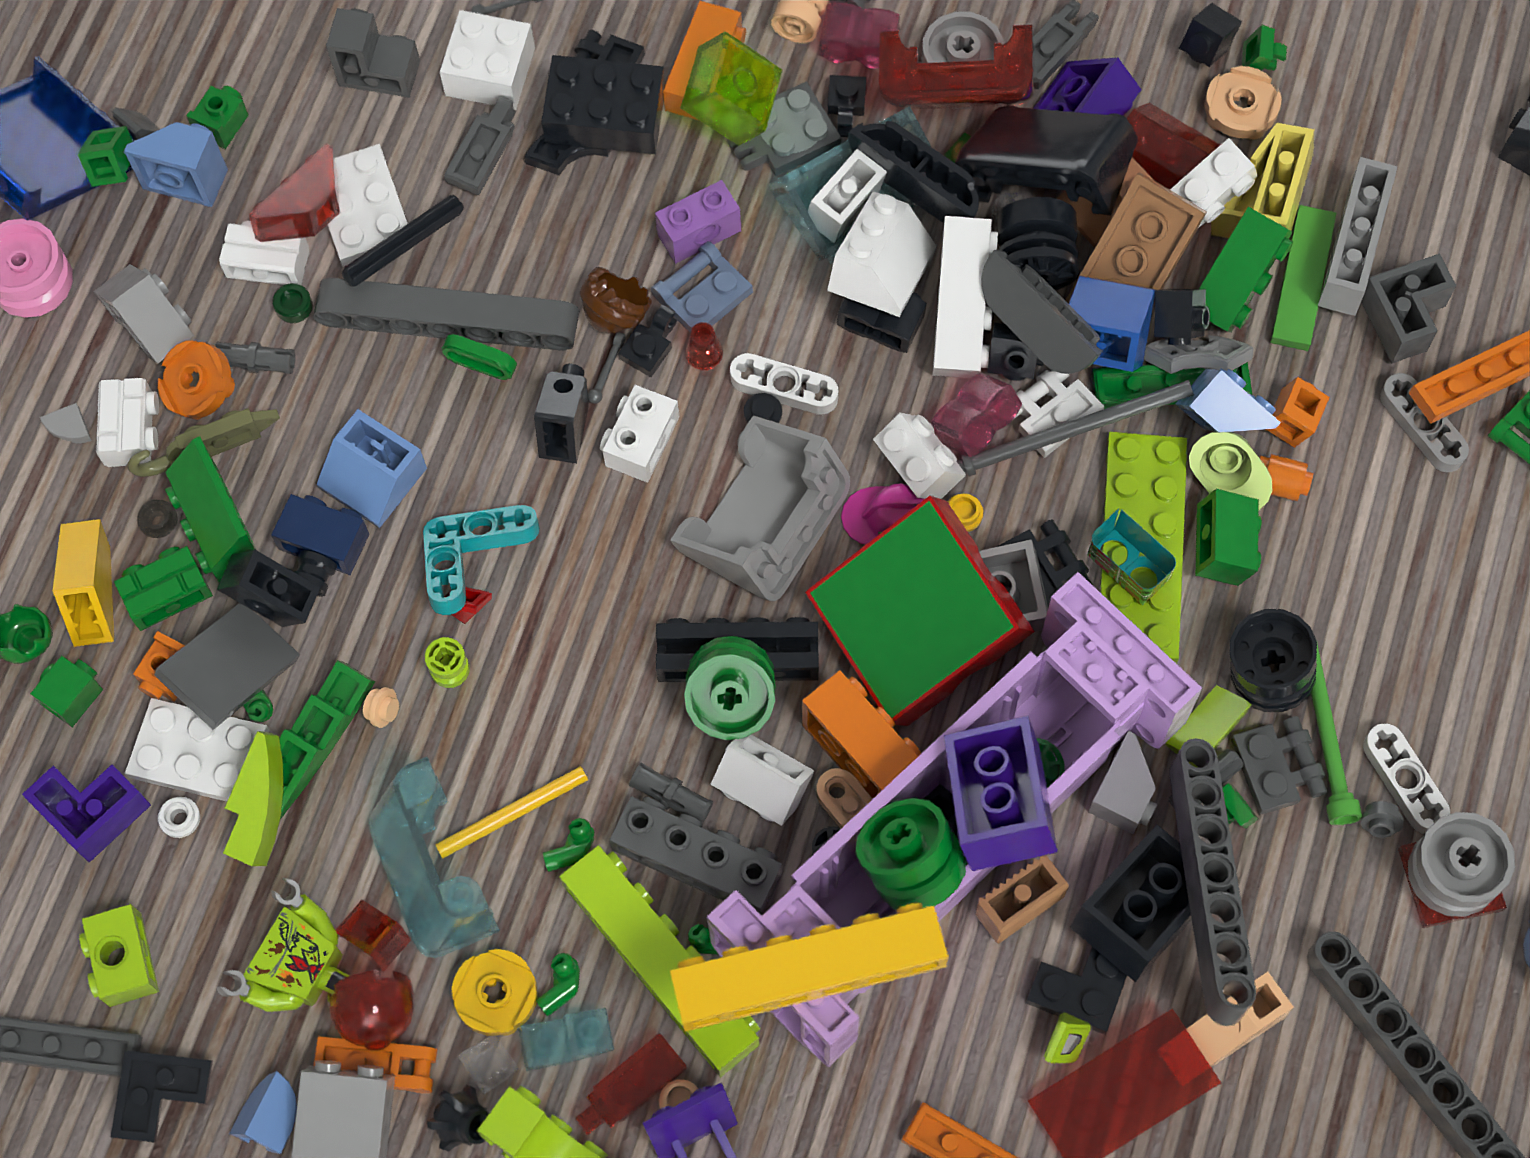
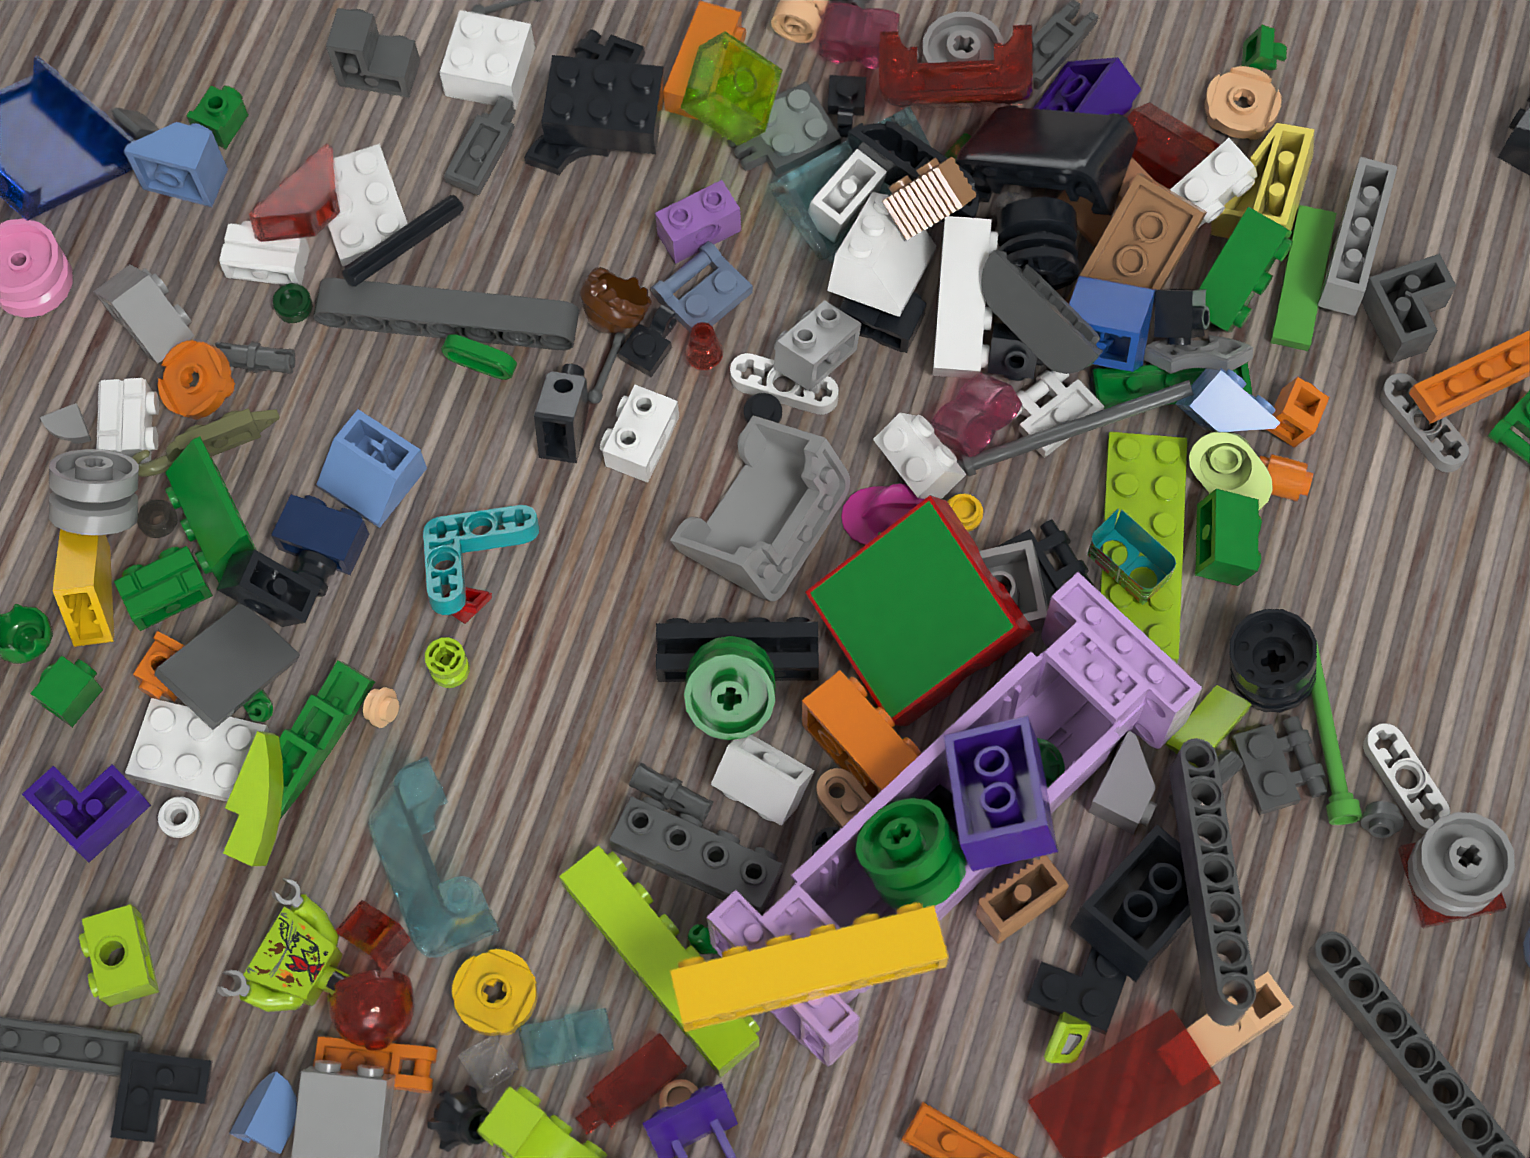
(93, 492): none -> light grey wheel
(105, 156): green brick -> none
(511, 812): yellow bar -> none
(565, 984): green arm -> none
(575, 848): green arm -> none
(816, 345): none -> light grey brick
(928, 198): none -> brick
(1210, 35): black brick -> none
(1237, 807): green tile -> none

